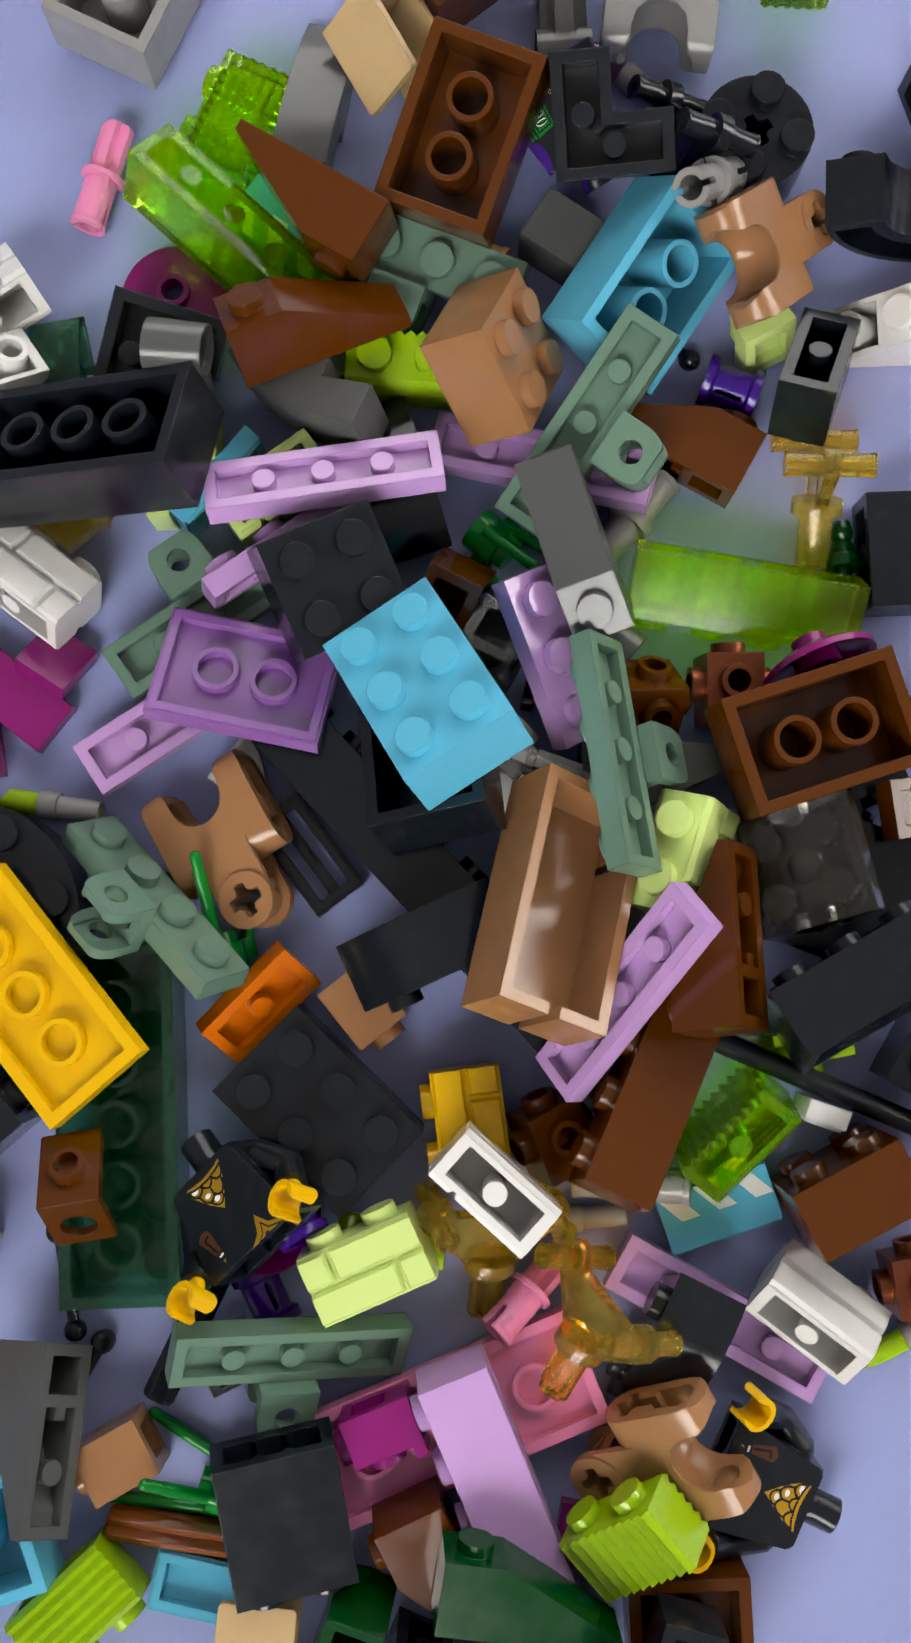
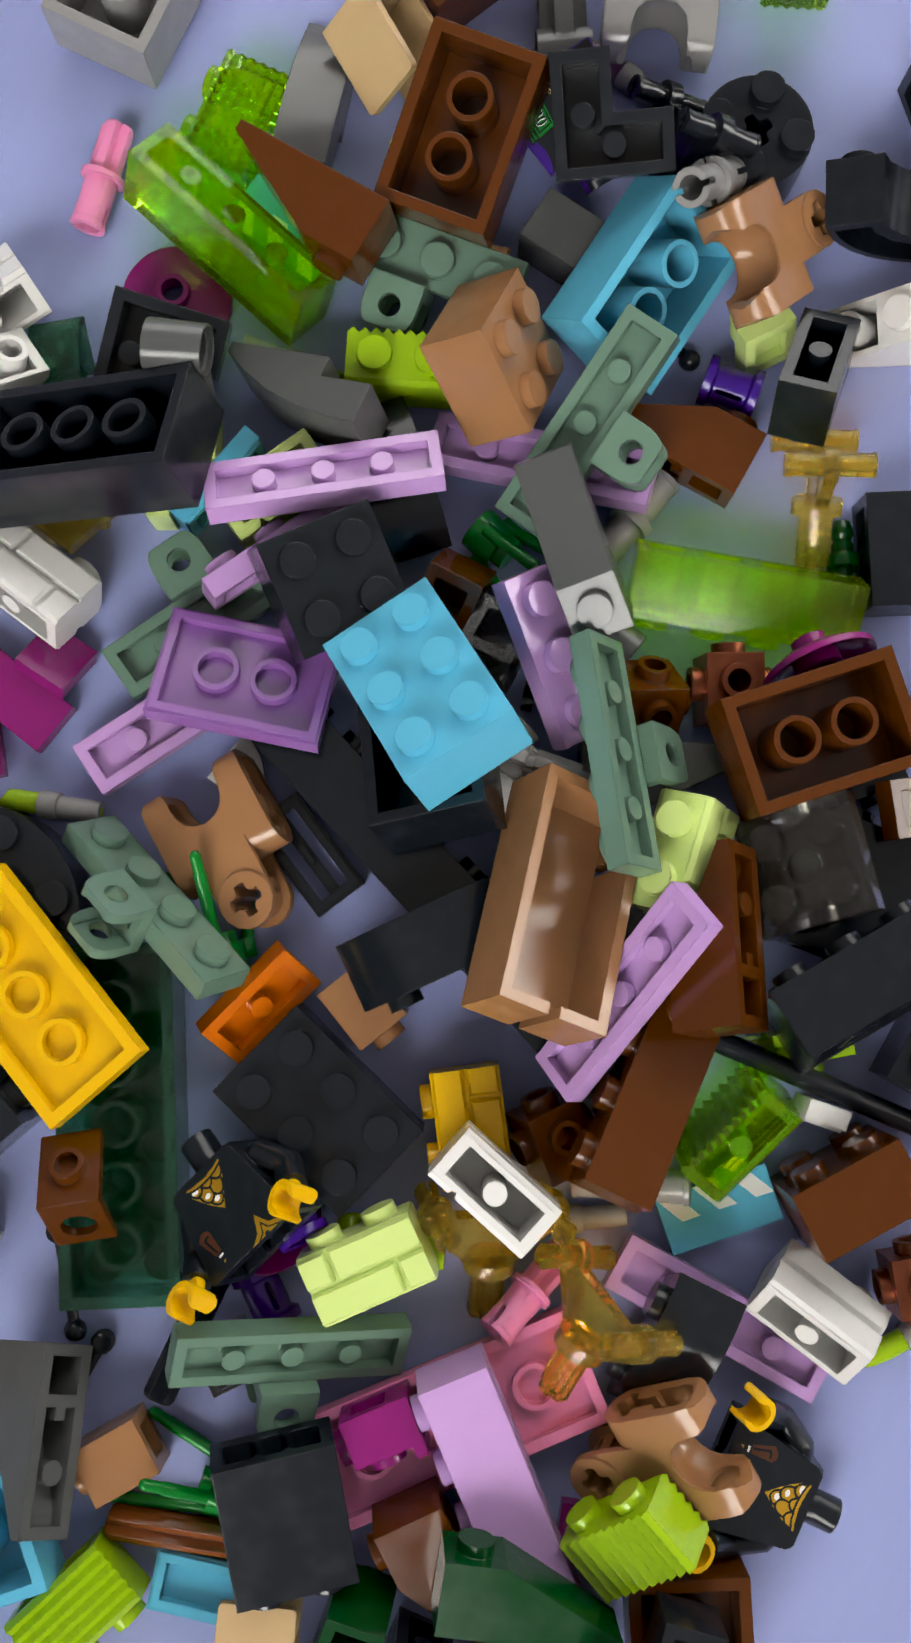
(298, 322): reddish brown slope -> none

